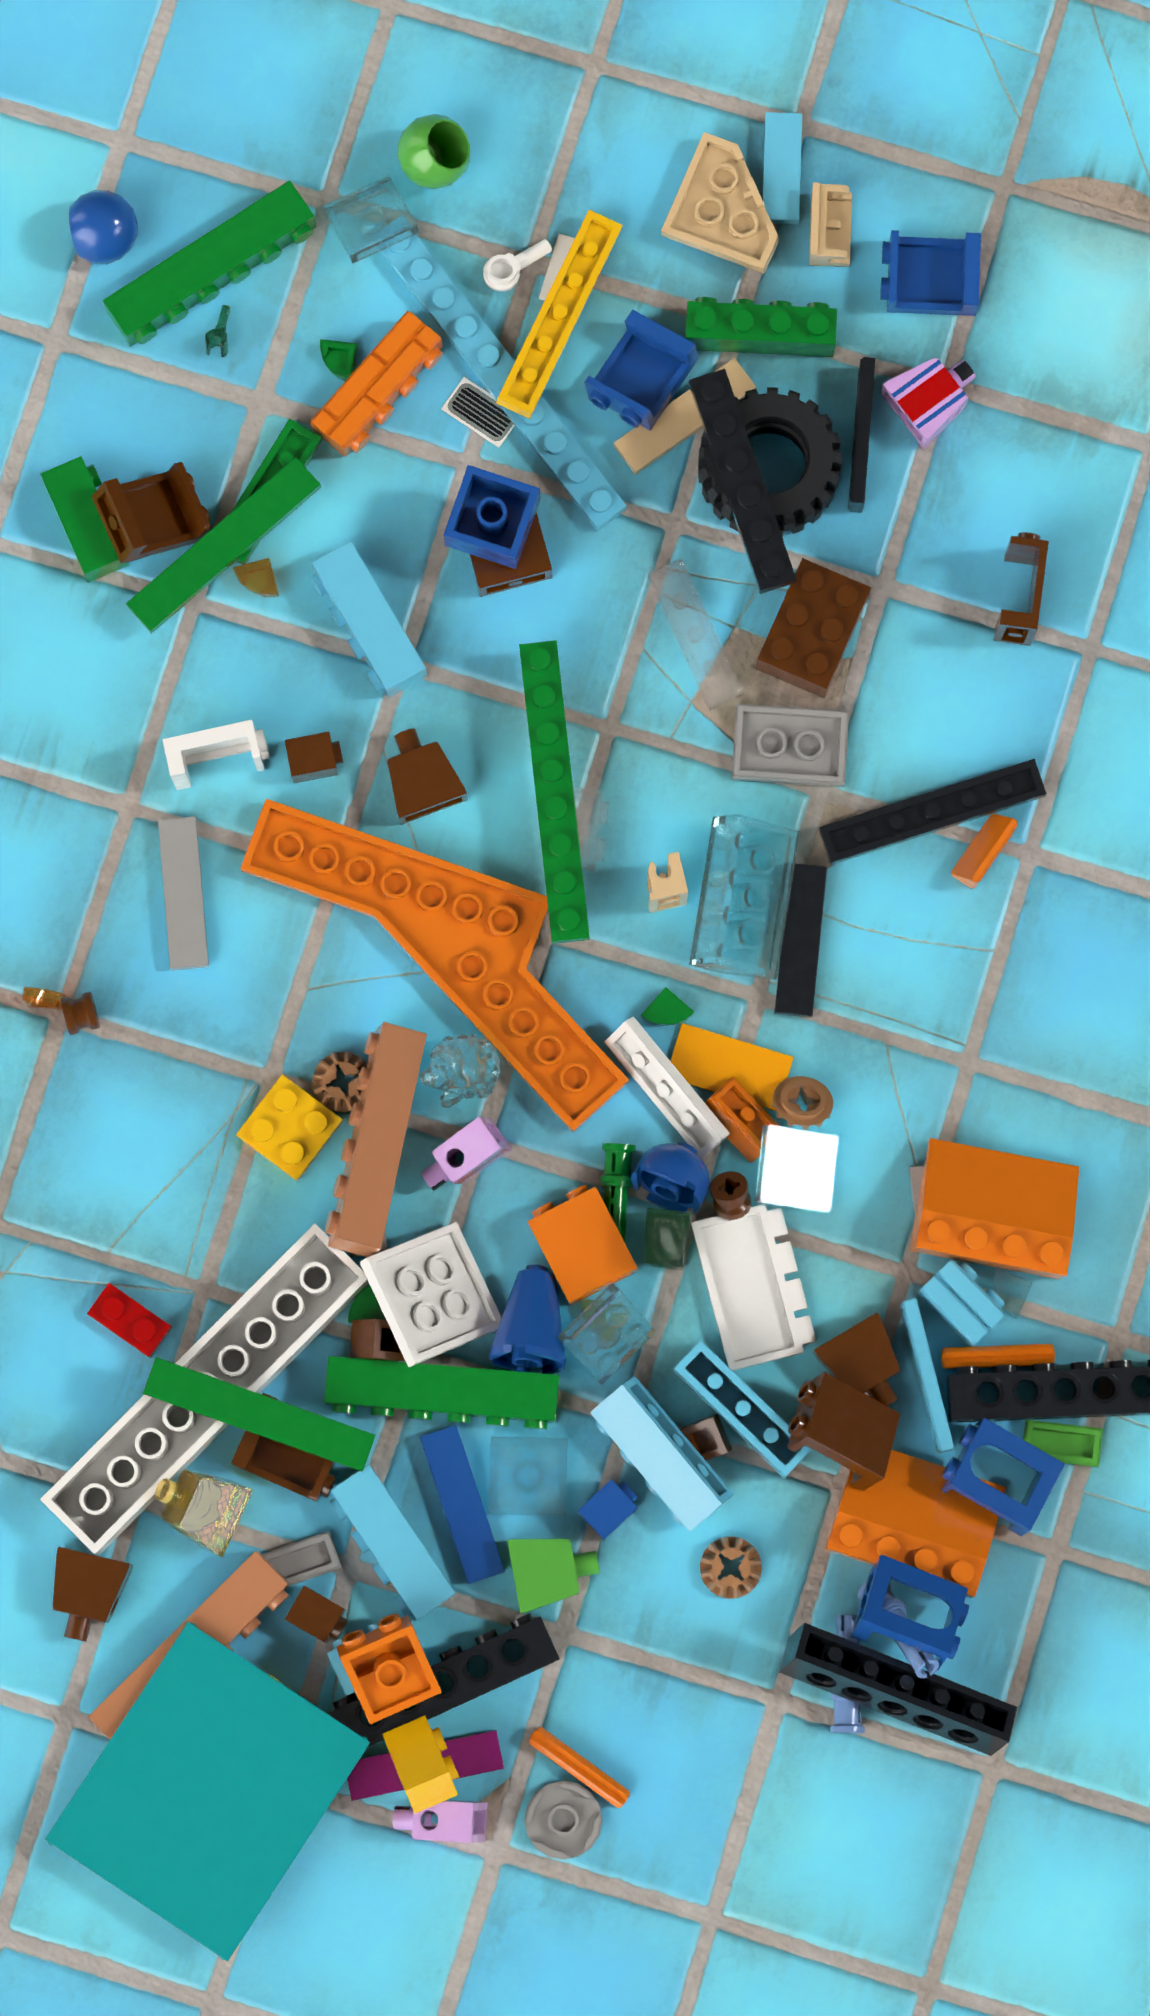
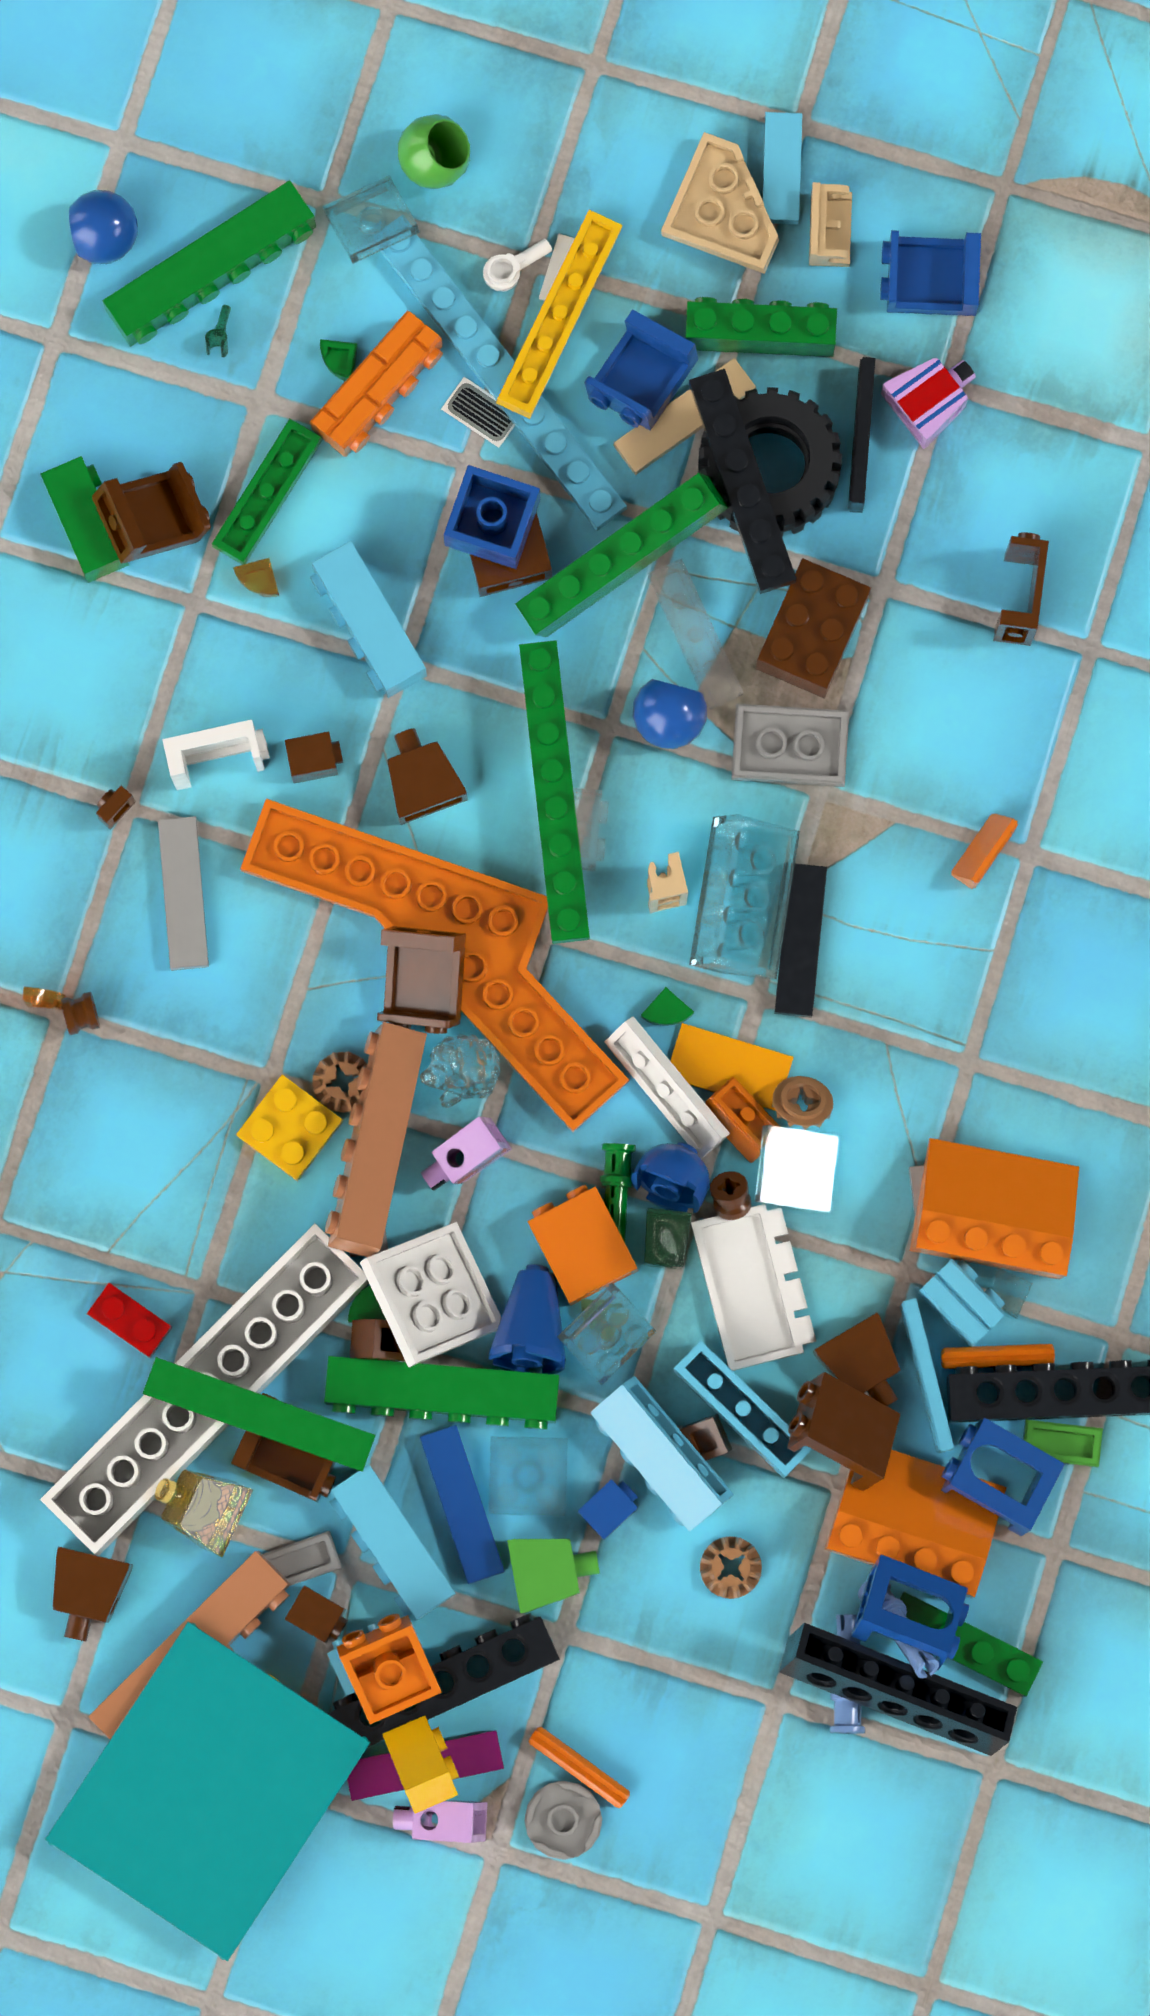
(114, 806): none -> reddish brown plate
(223, 545): green tile -> none
(423, 978): none -> panel
(622, 555): none -> green brick
(669, 714): none -> blue helmet
(932, 811): black plate -> none
(979, 1649): none -> green plate

